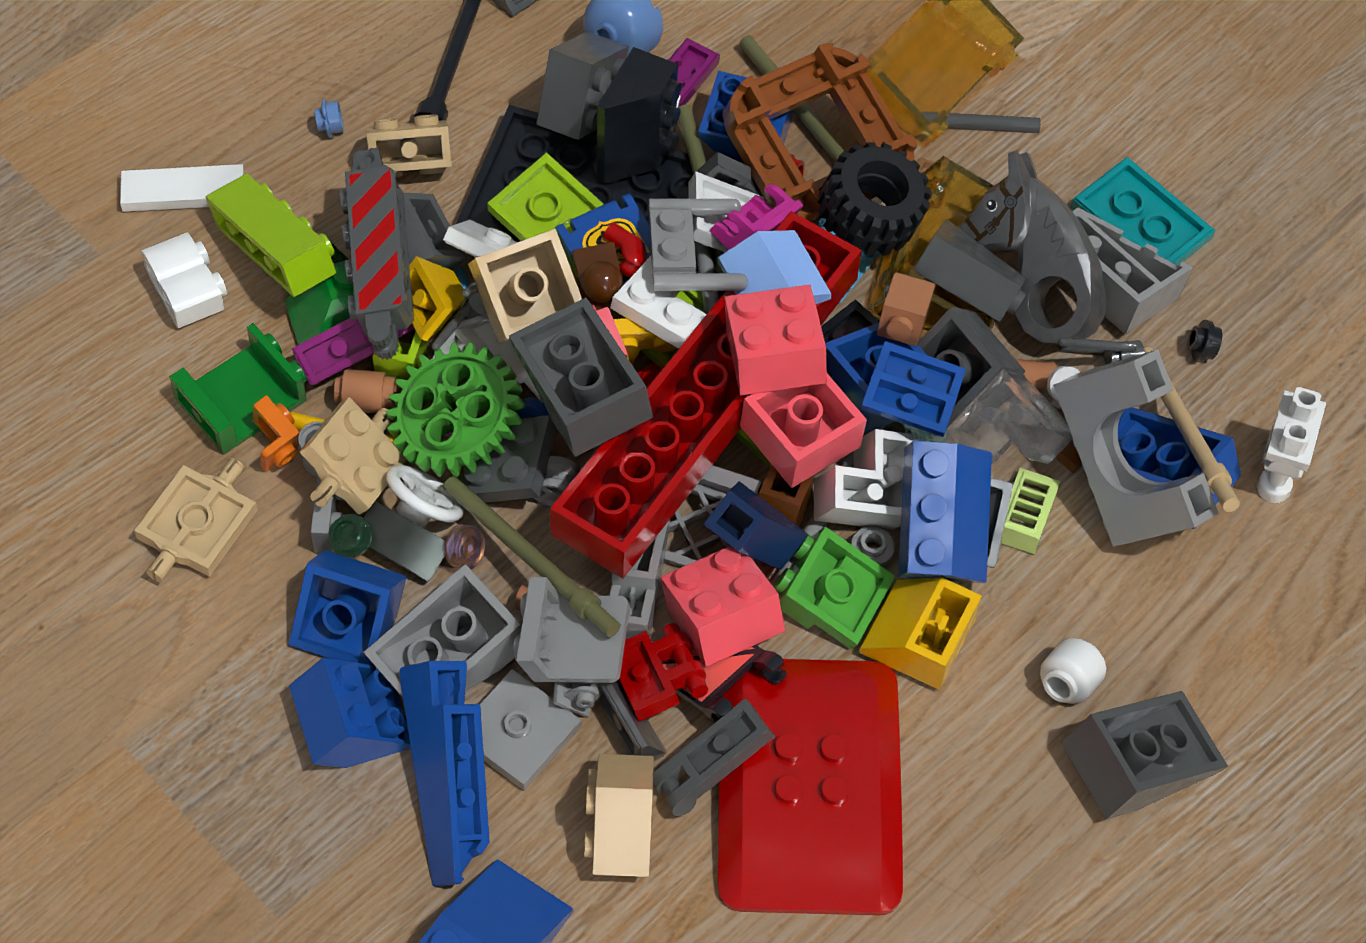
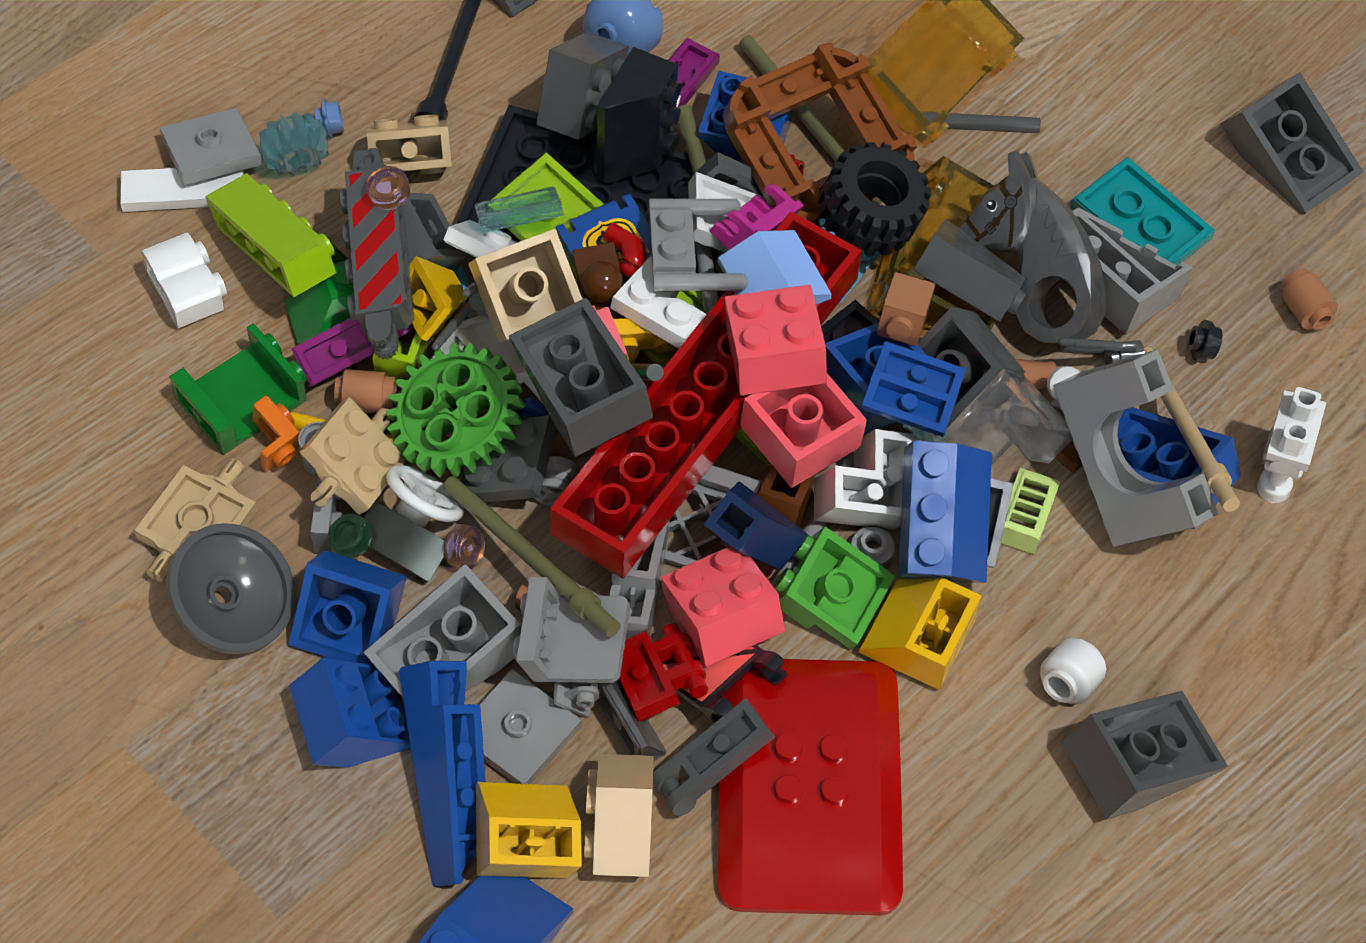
(210, 146): none -> light grey plate
(247, 573): none -> dark grey dish
(294, 143): none -> clear light blue gear
(388, 187): none -> tile
(518, 209): none -> clear light blue tile
(526, 830): none -> yellow slope
(649, 372): none -> dark grey bar
(1293, 144): none -> dark grey slope
(1308, 299): none -> nougat brick

